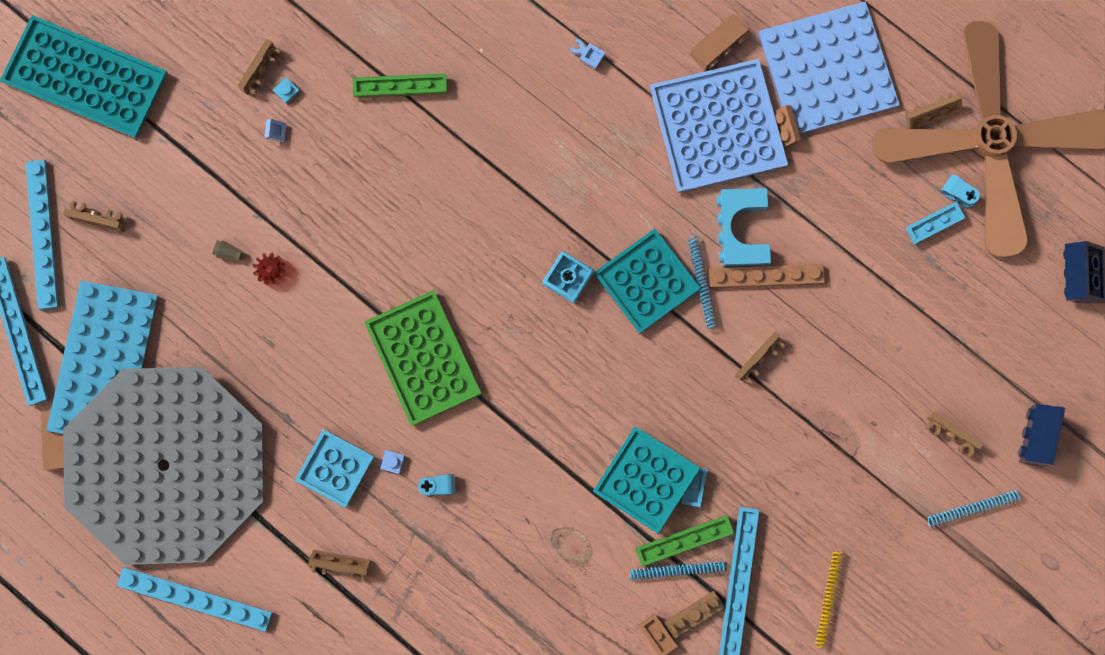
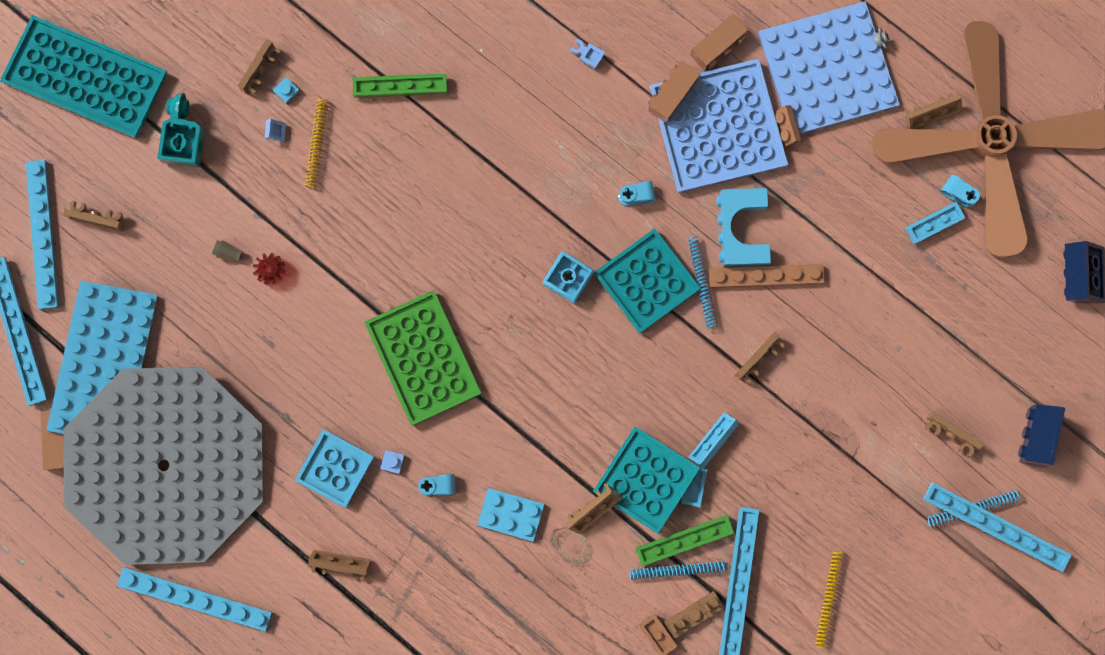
(180, 139): none -> teal brick
(319, 140): none -> yellow piece
(510, 514): none -> medium azure plate
(593, 509): none -> medium nougat plate
(640, 194): none -> medium azure piece
(673, 91): none -> nougat brick
(713, 440): none -> medium azure plate
(881, 38): none -> light grey plate
(996, 527): none -> medium azure plate

